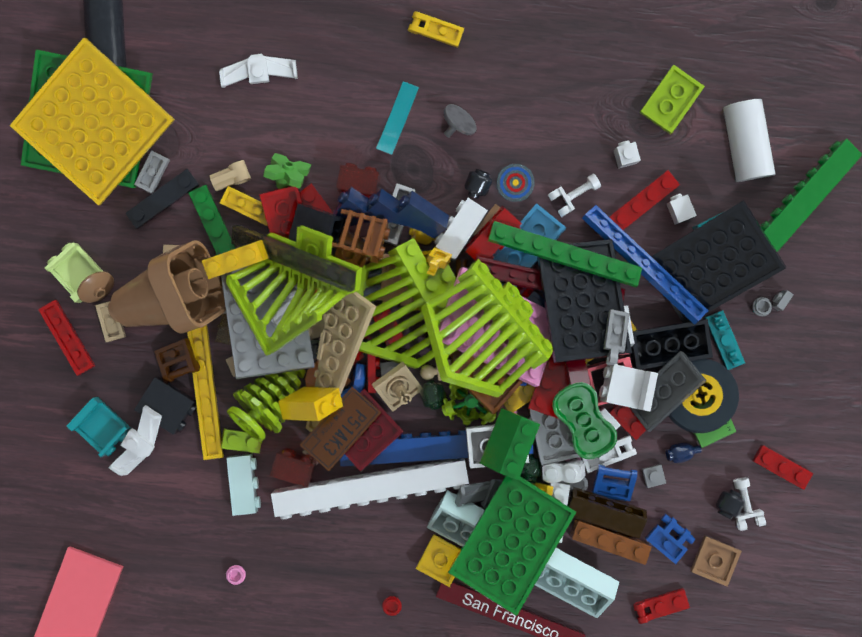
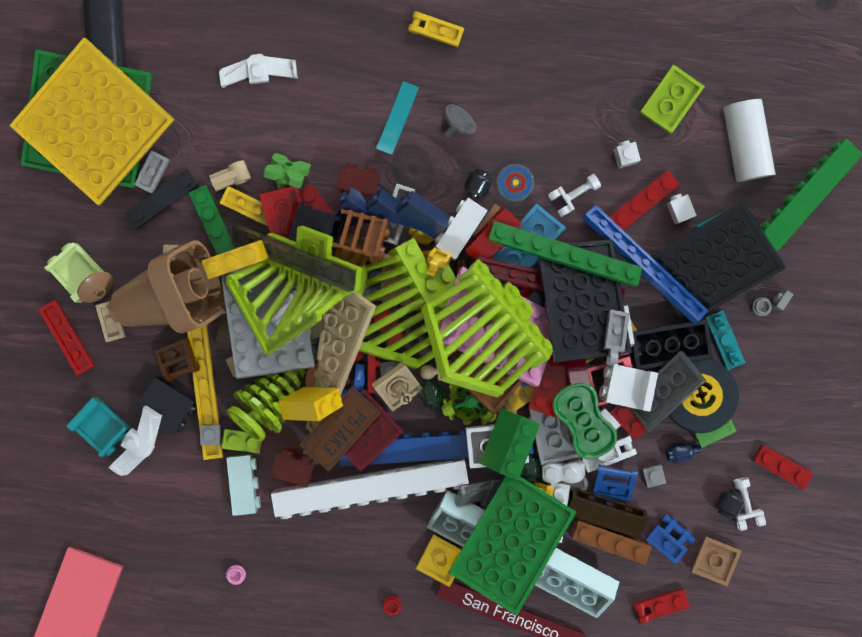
(210, 435): none -> light grey plate

